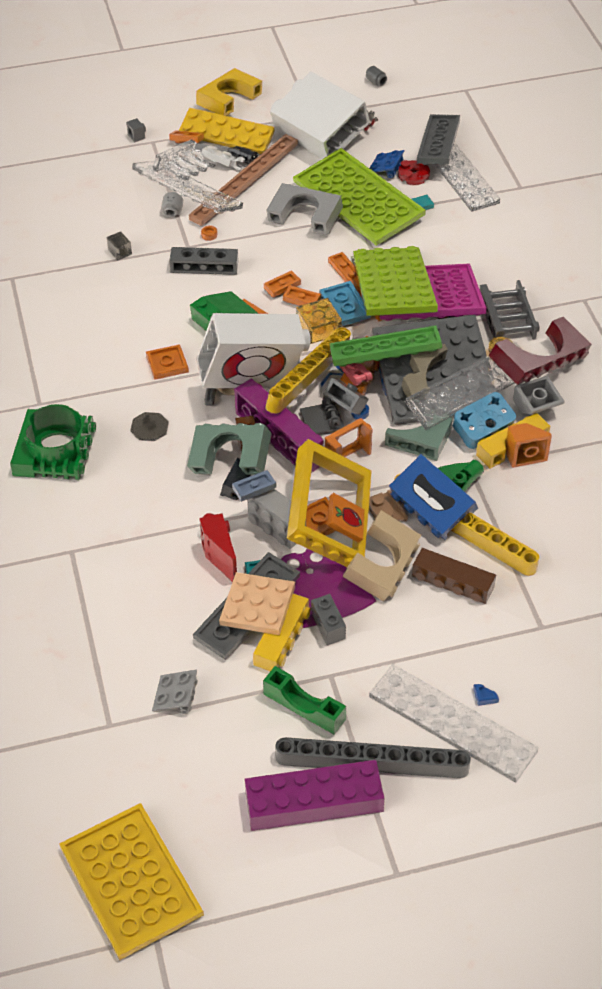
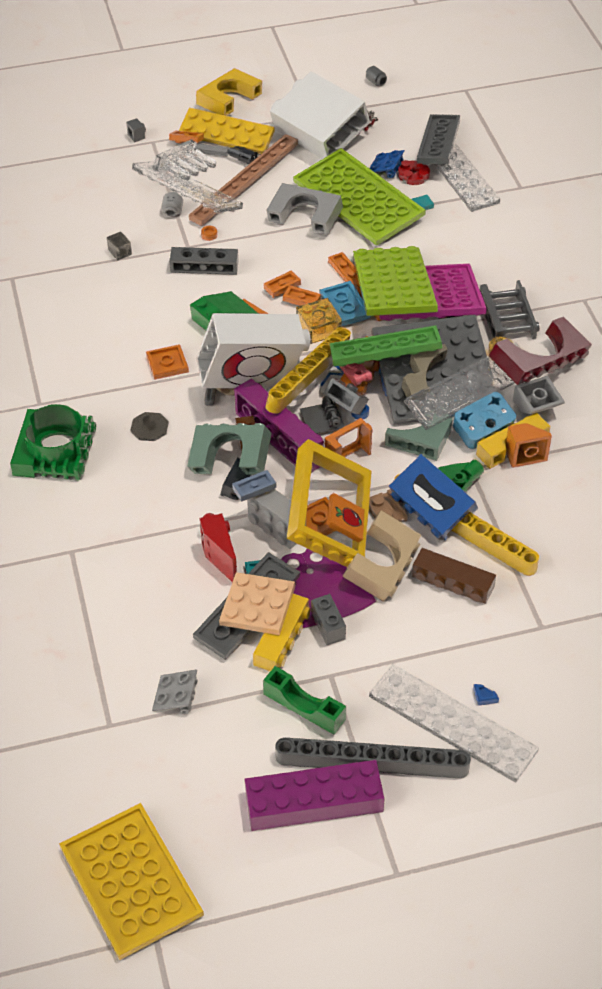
(222, 157): white plate -> none

